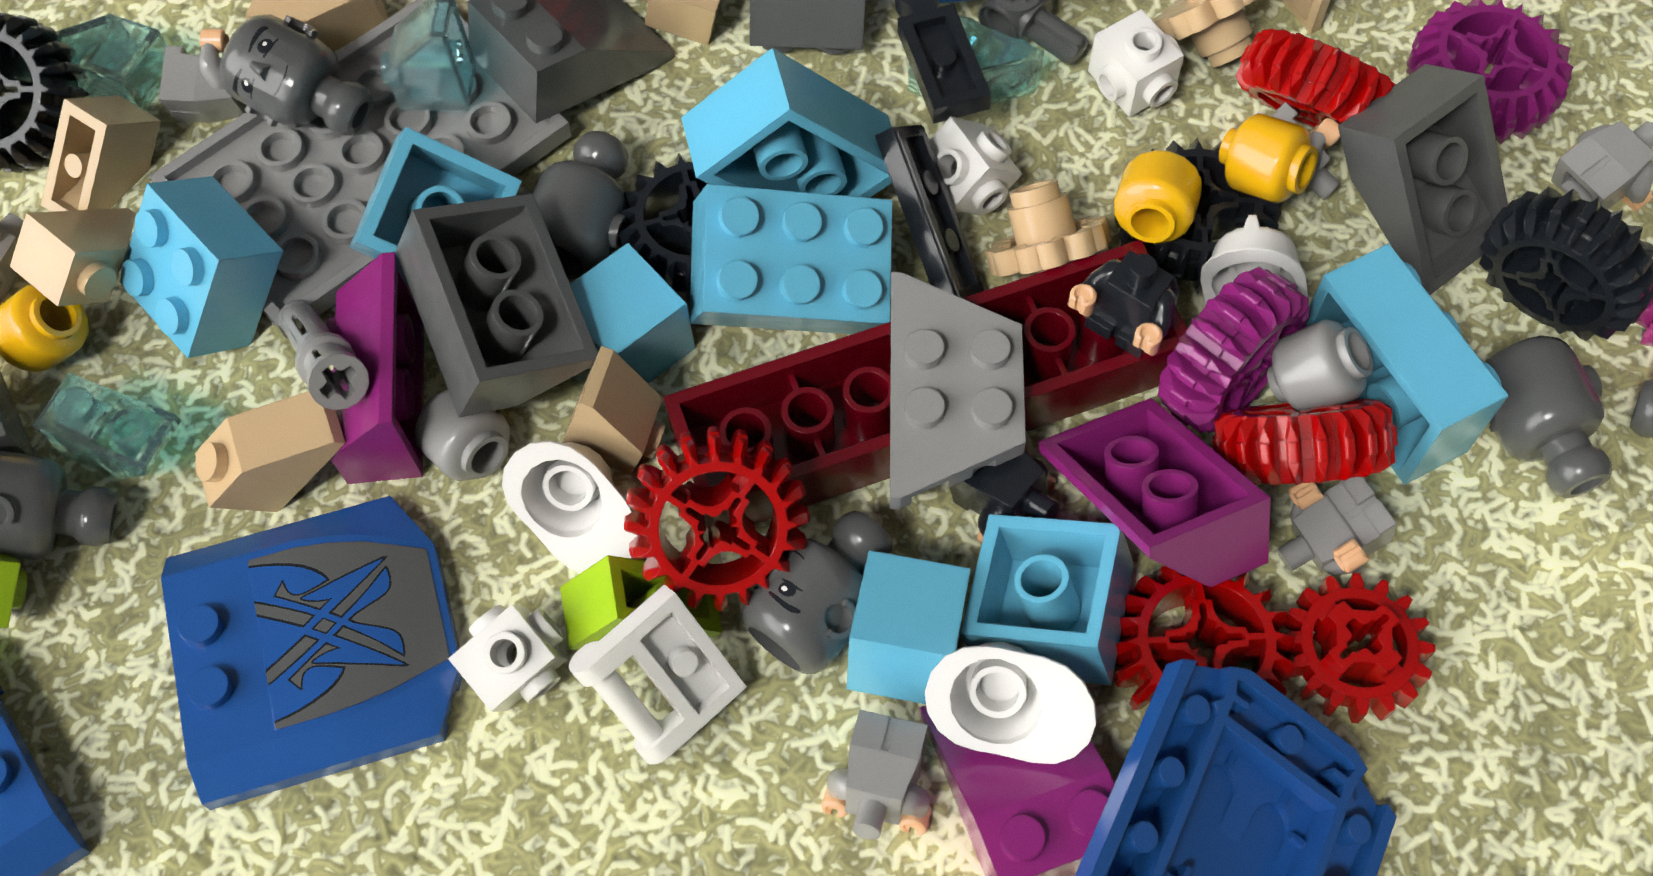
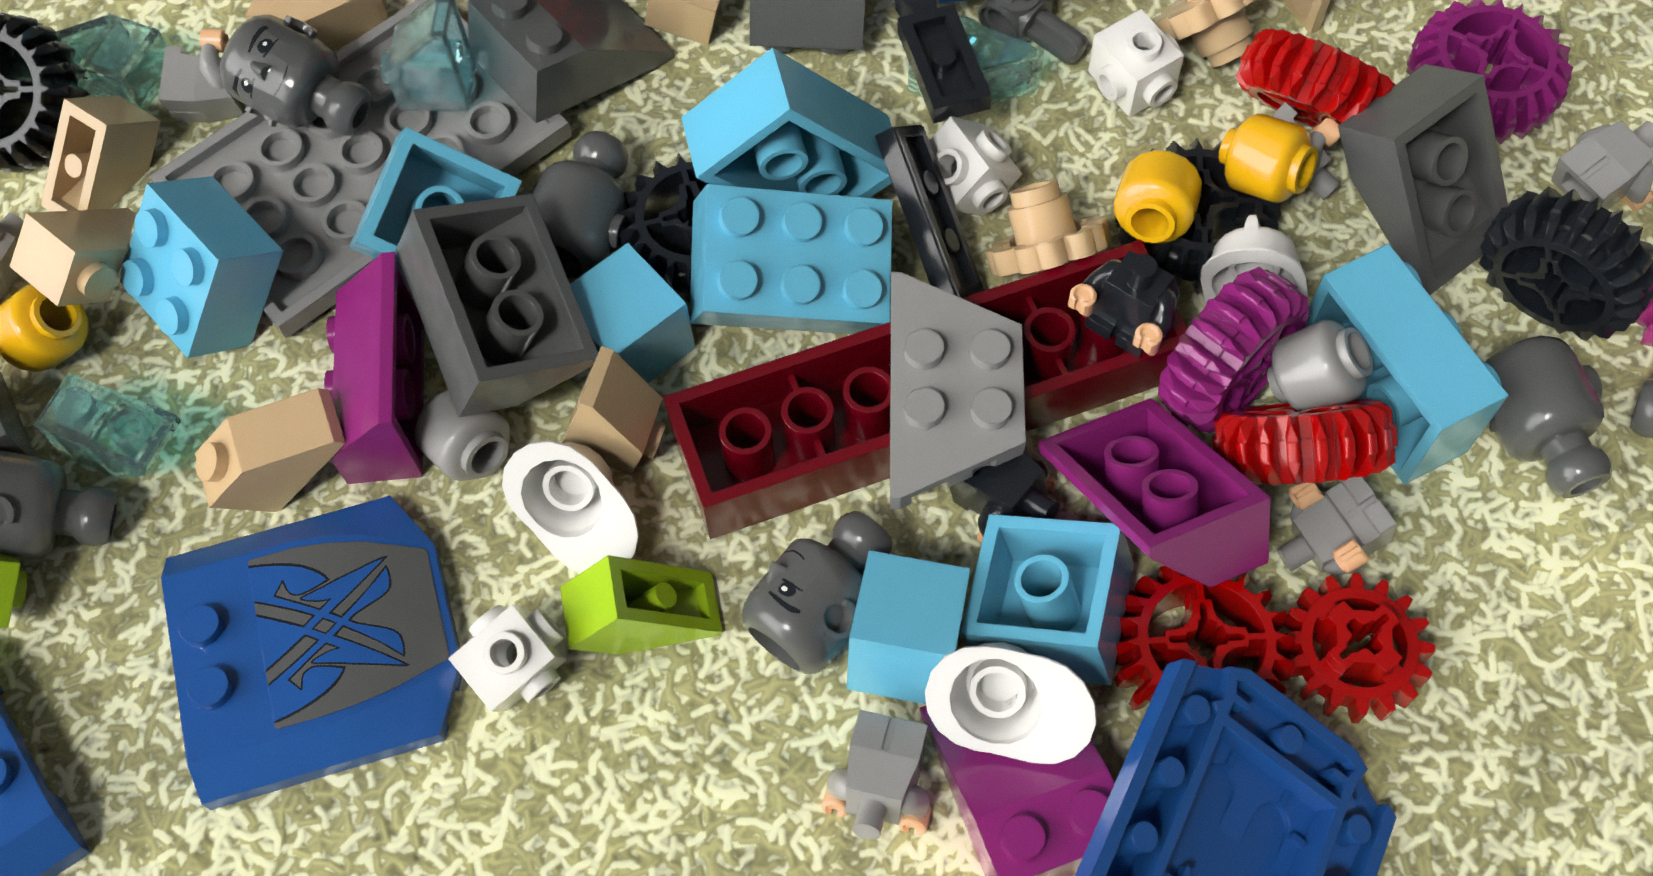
(314, 366): light grey pin -> none
(675, 658): white plate -> none
(691, 565): red gear -> none

